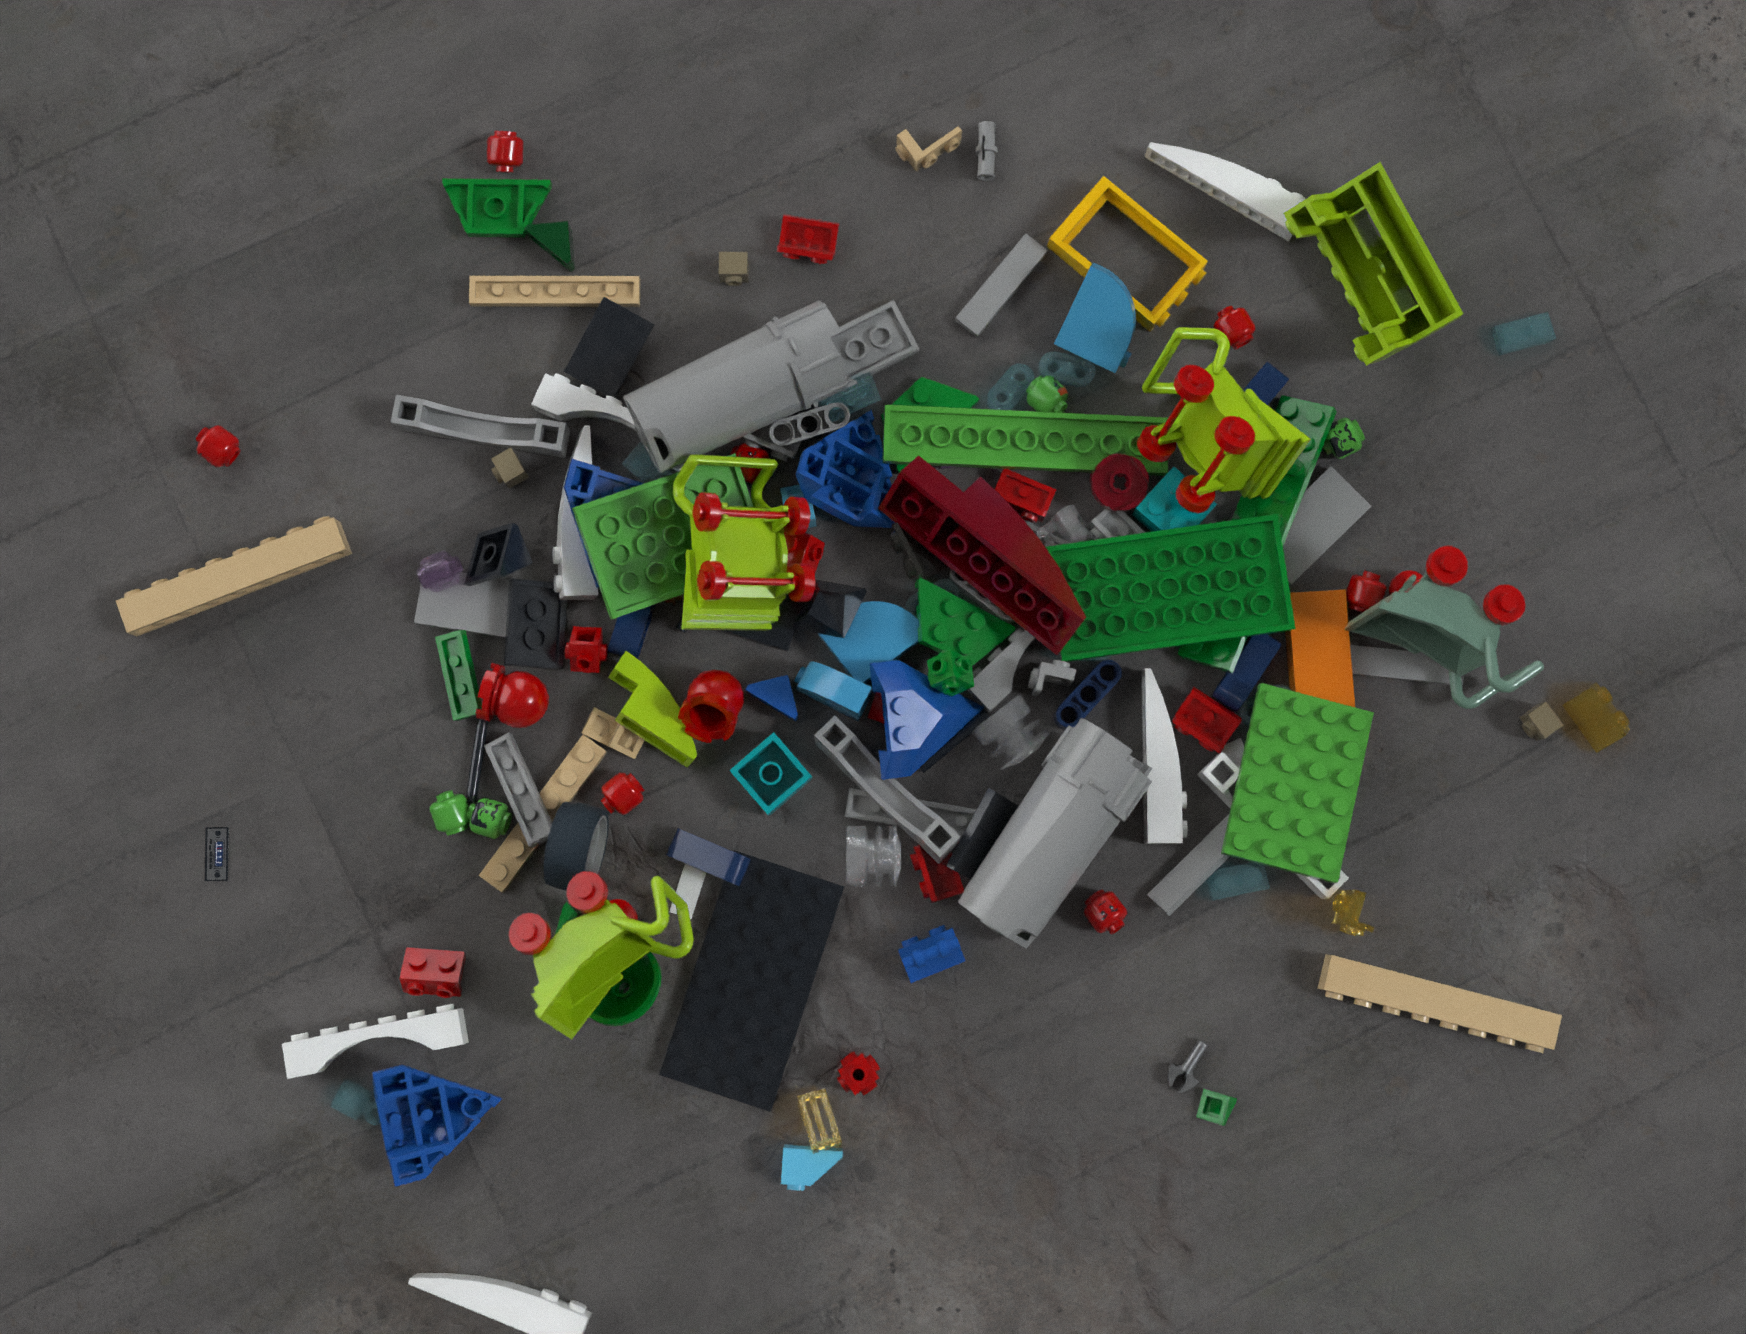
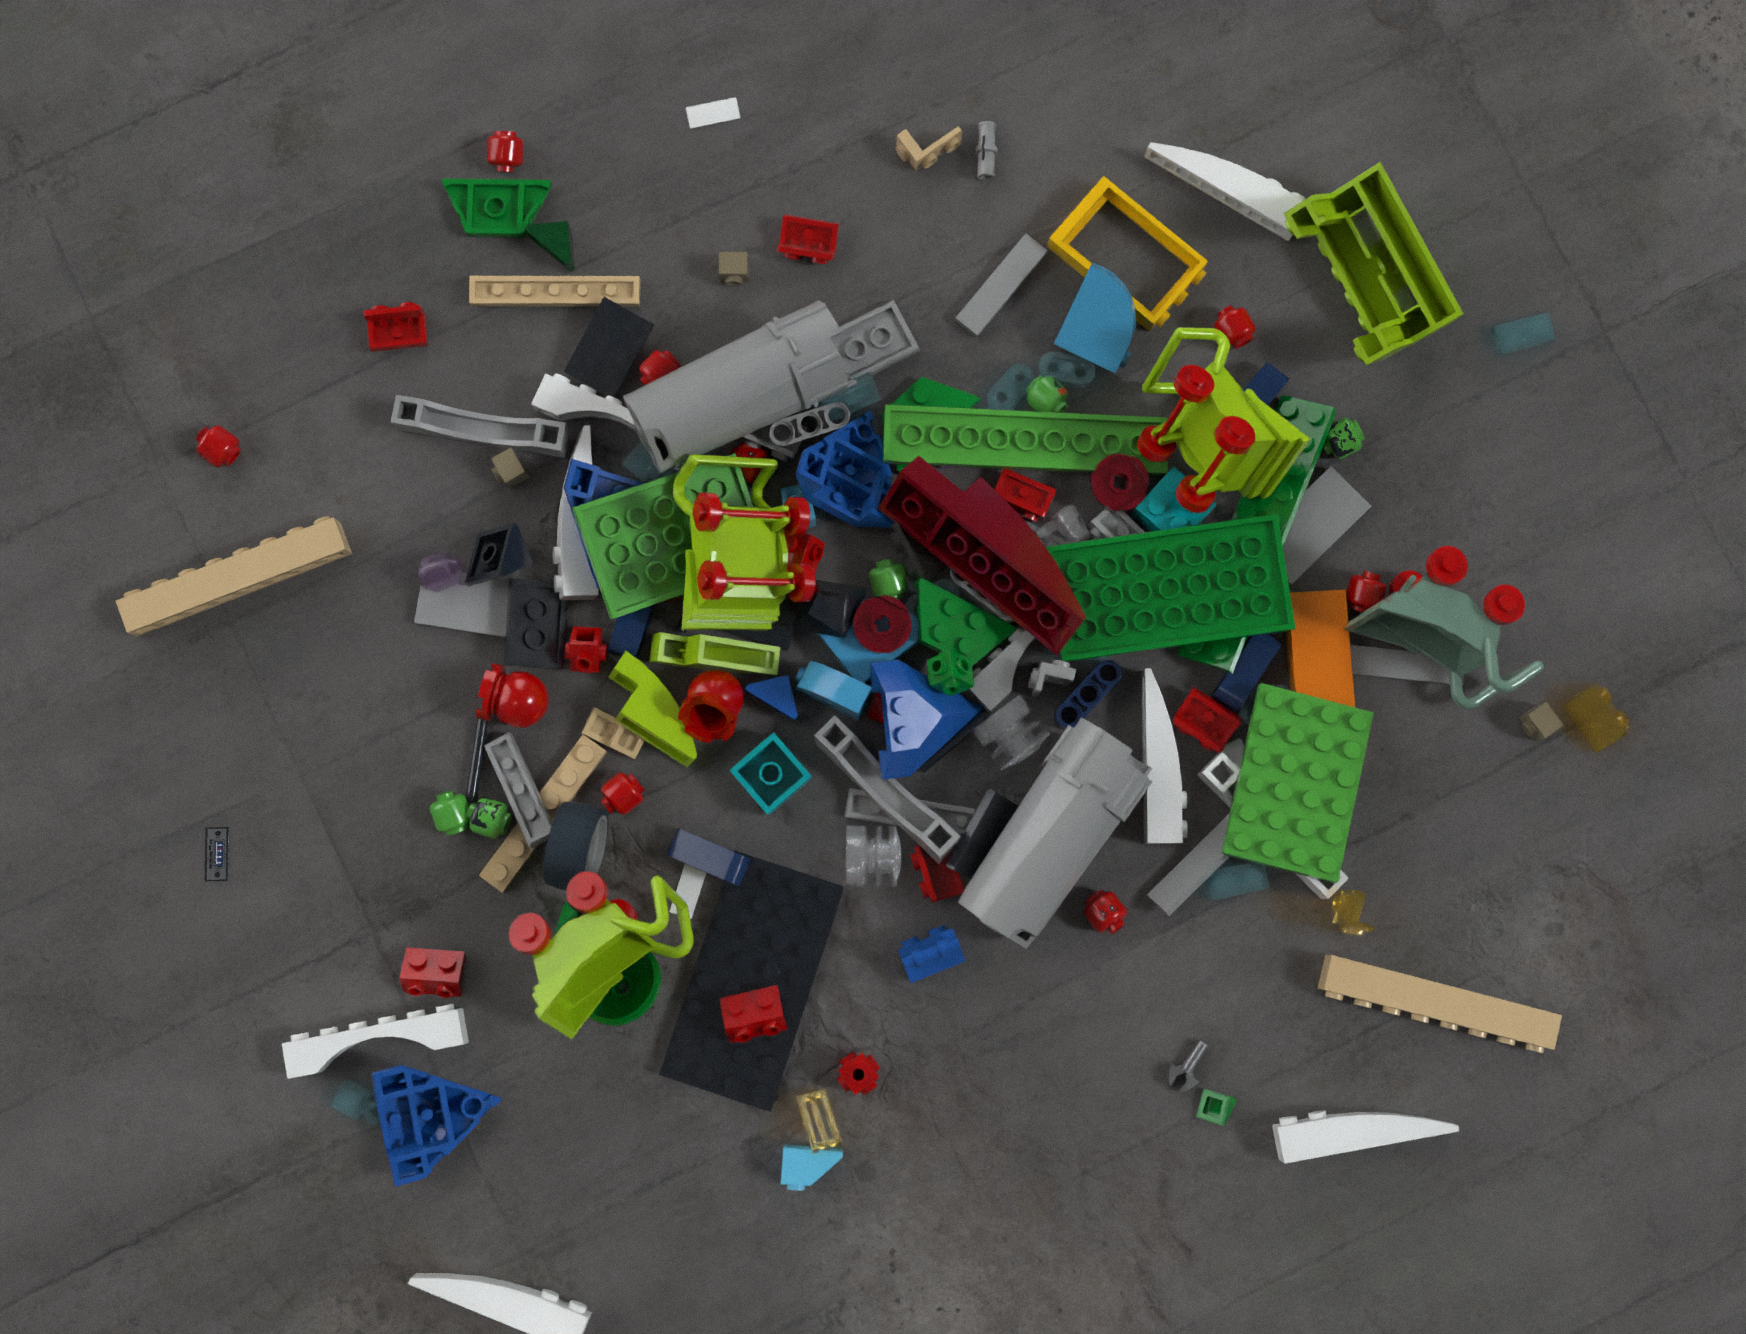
(396, 327): none -> red bracket
(459, 674): green plate -> none
(657, 365): none -> red head
(713, 112): none -> white sticker
(714, 653): none -> lime slope
(753, 1014): none -> red bracket
(888, 579): none -> bright green head
(898, 620): none -> dark red plate
(1347, 1132): none -> white slope

